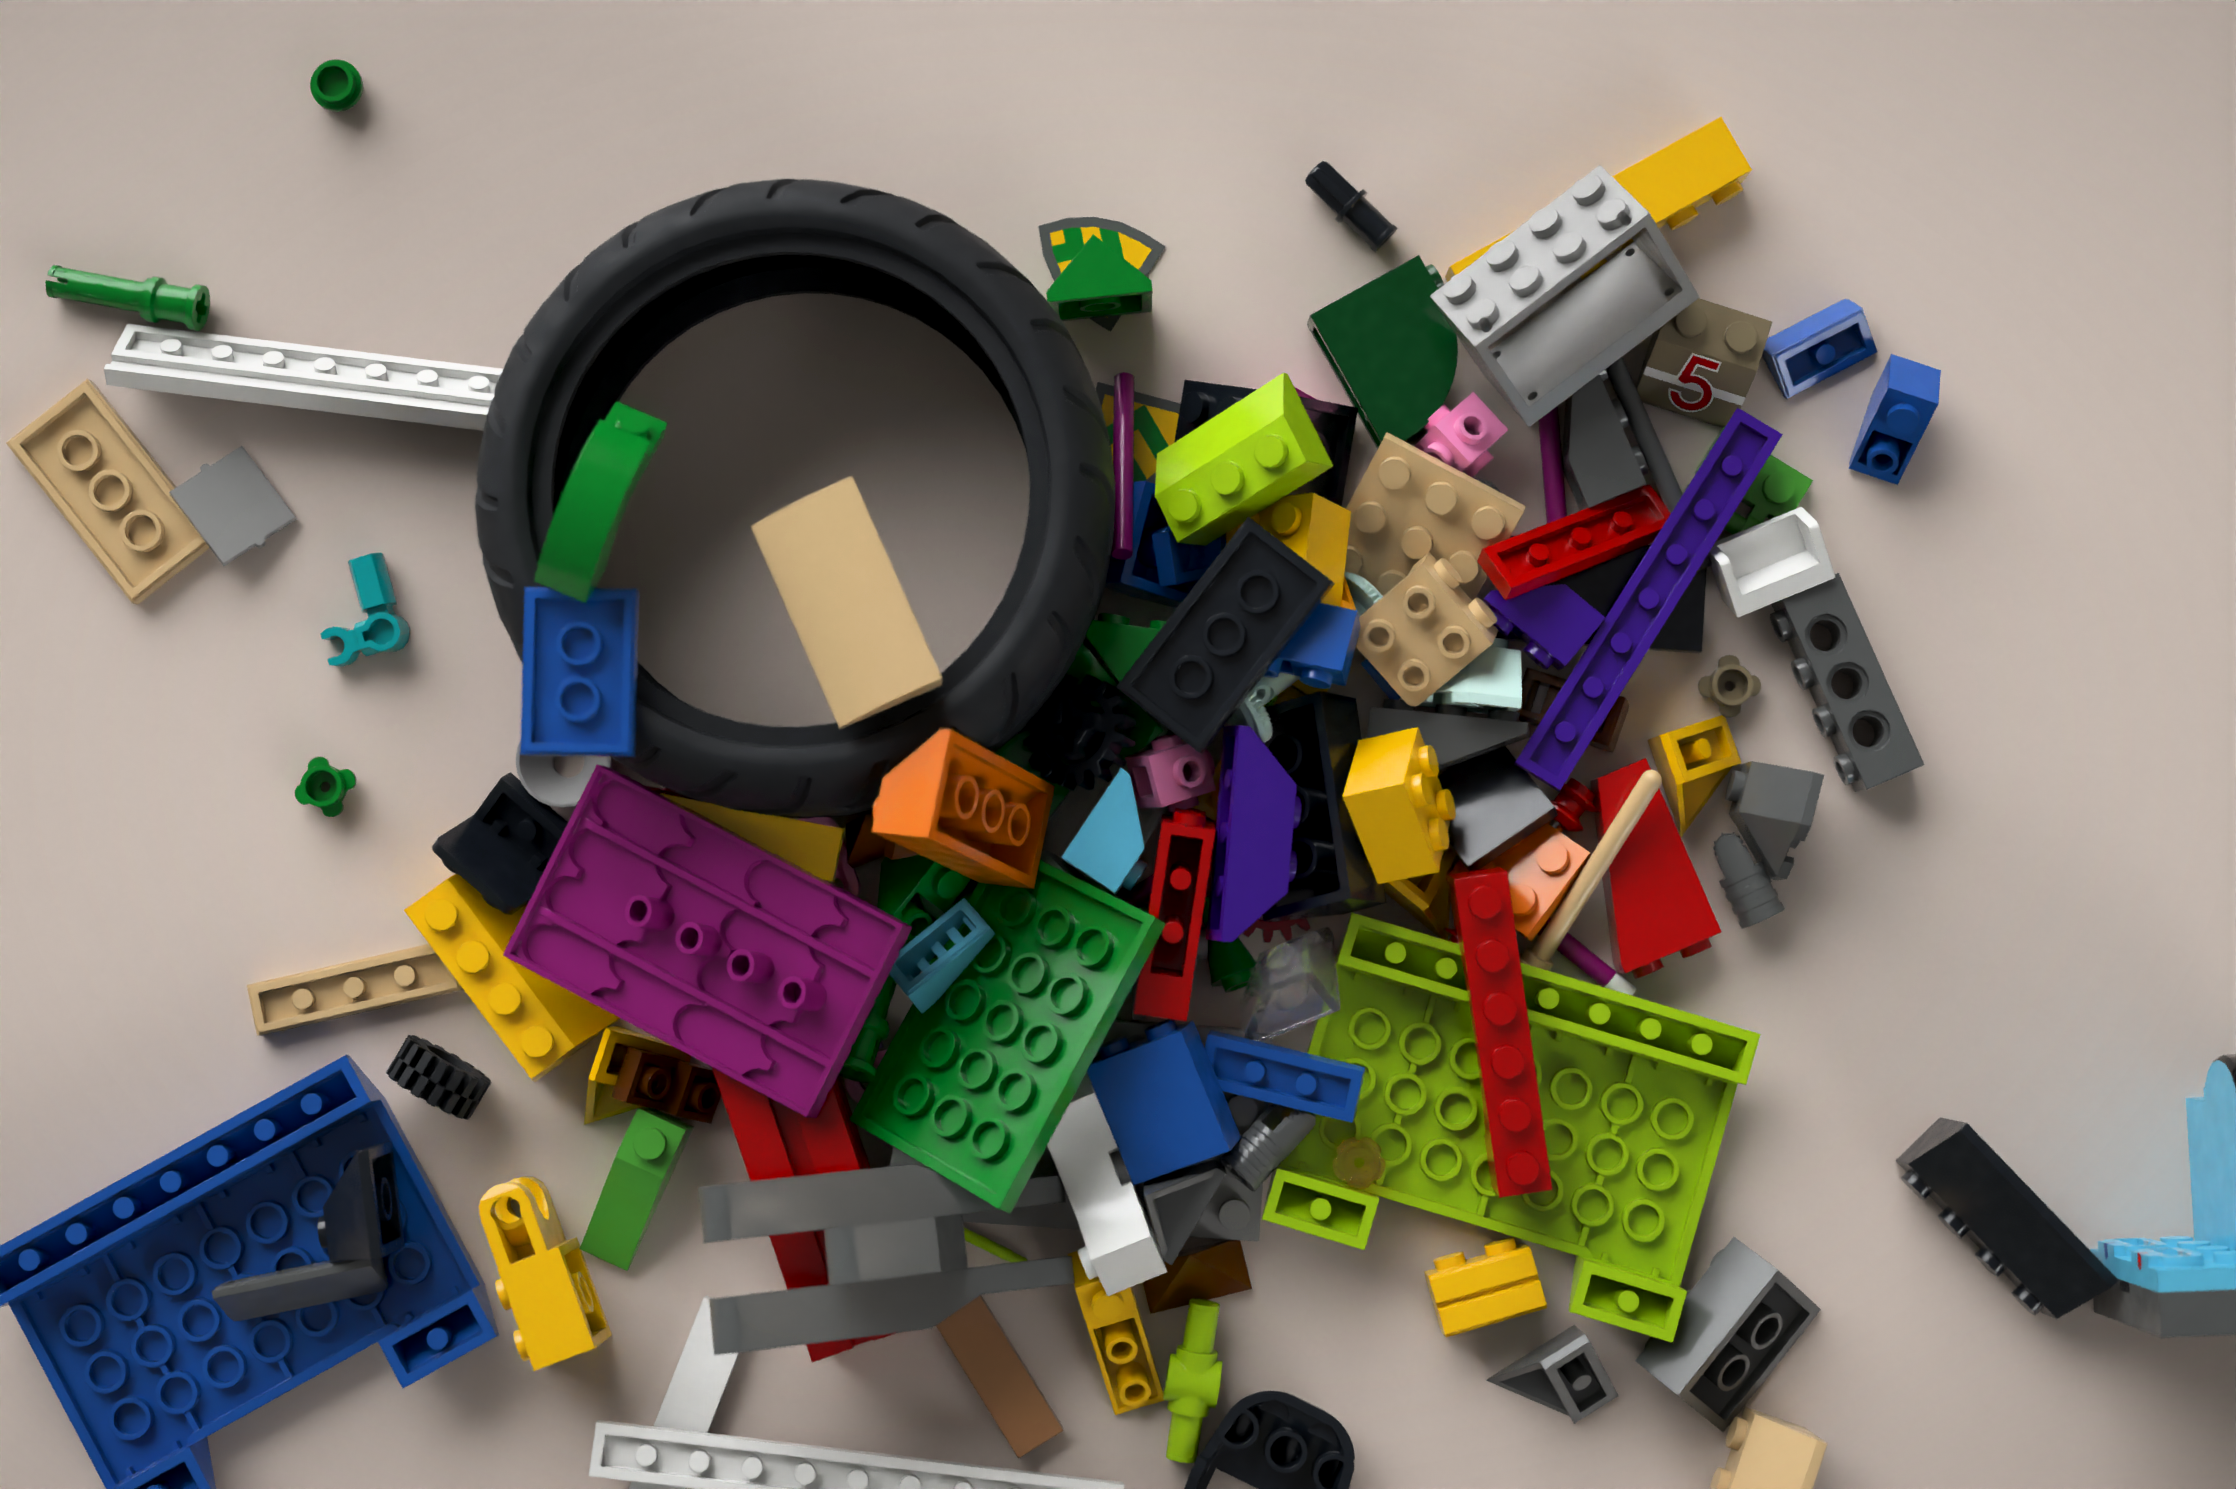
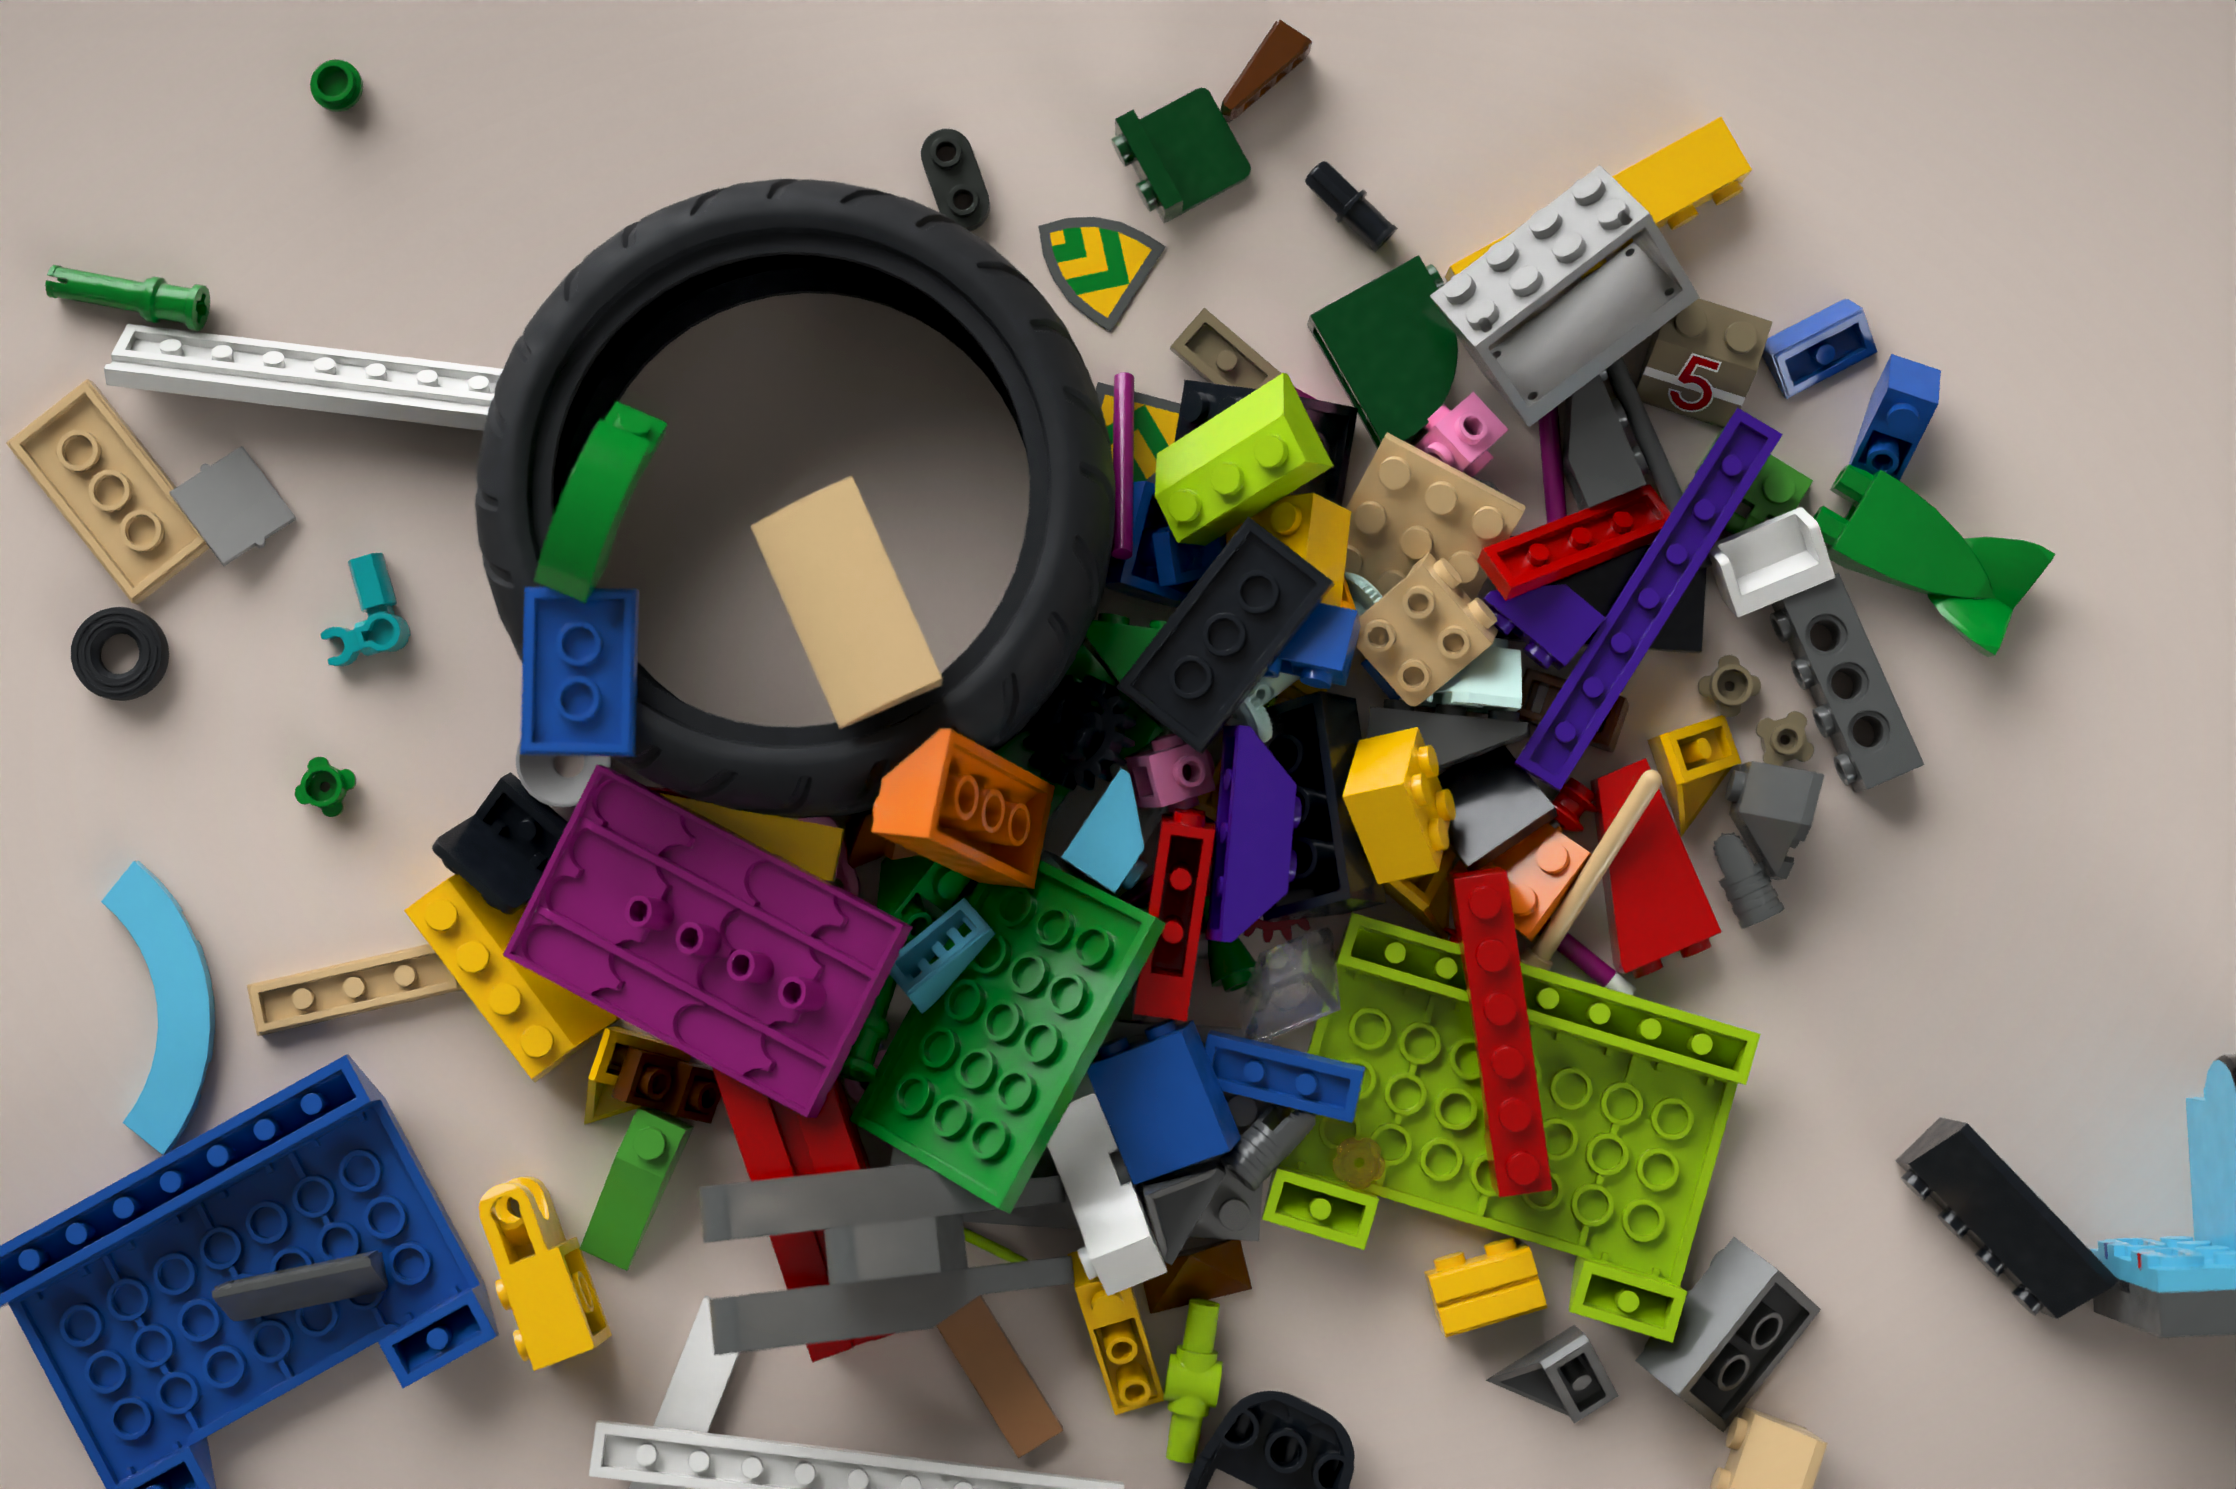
(88, 645): none -> black tyre
(182, 1000): none -> medium azure tile
(364, 1208): black slope -> none
(438, 1077): black tyre -> none
(955, 178): none -> pearl dark grey plate
(1099, 285): green slope -> none
(1181, 153): none -> dark green bracket
(1221, 355): none -> dark tan plate
(1273, 60): none -> reddish brown slope
(1792, 726): none -> dark tan plate
(1911, 545): none -> green hips

